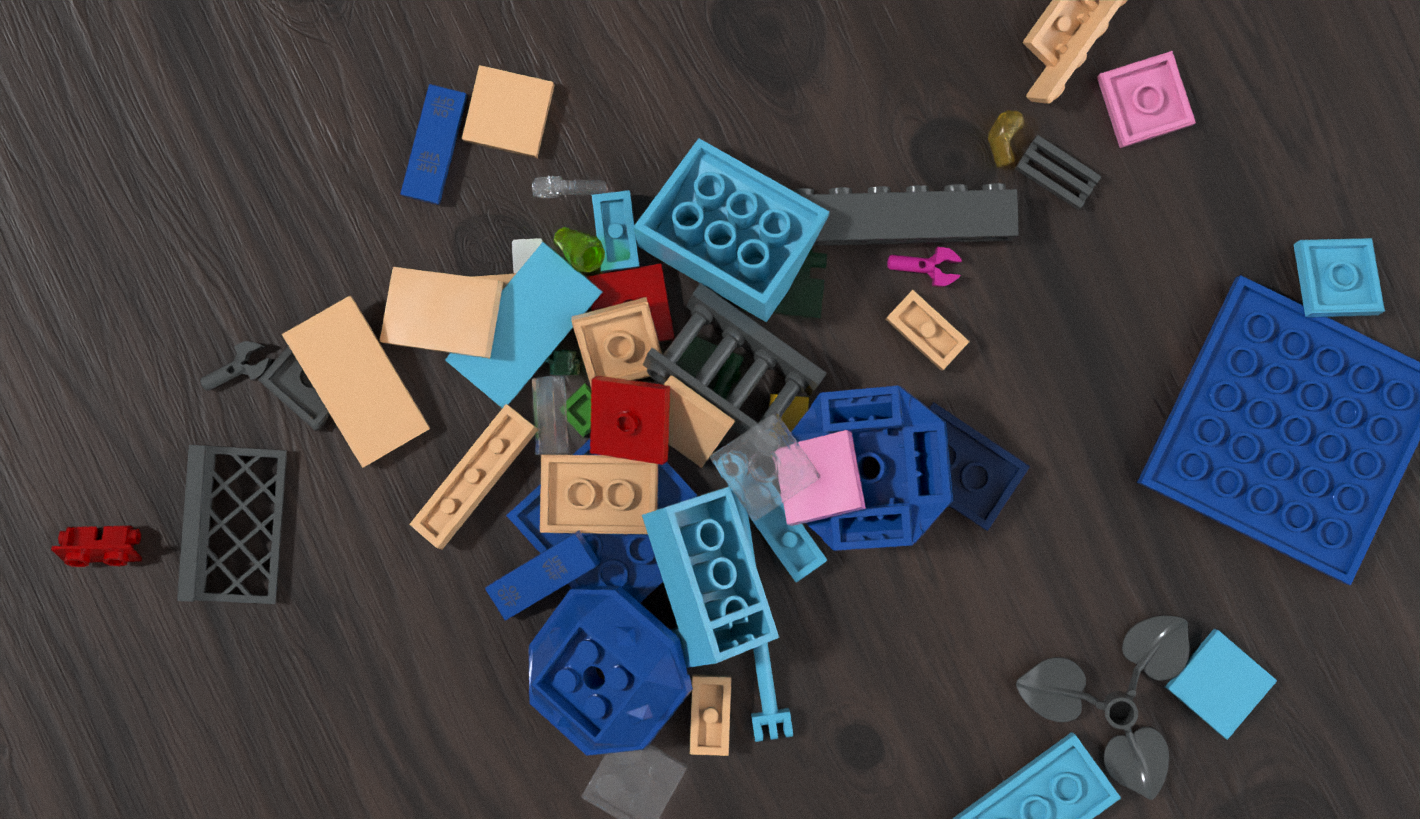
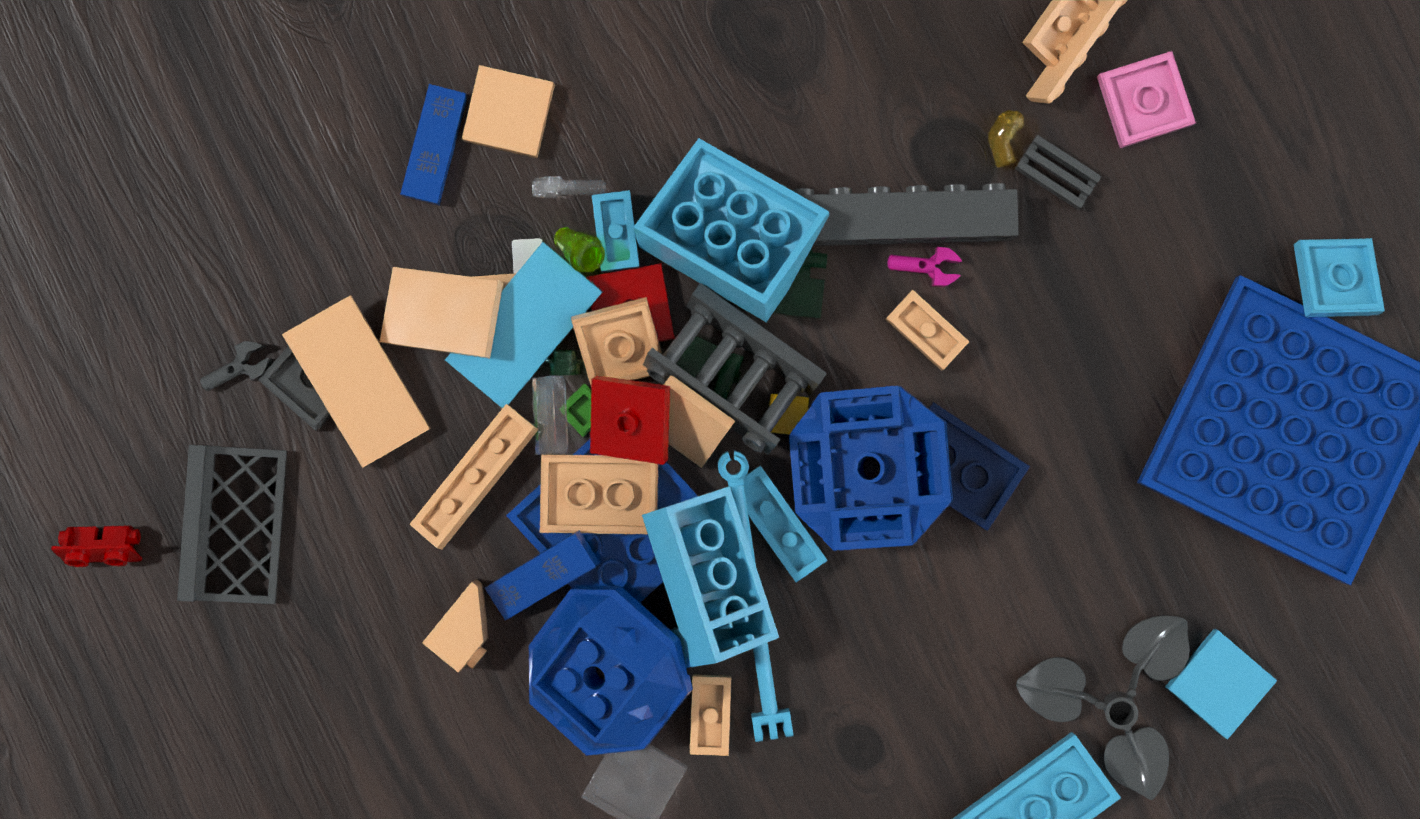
(462, 630): none -> light nougat slope
(765, 466): clear plate -> none
(839, 486): bright pink tile -> none

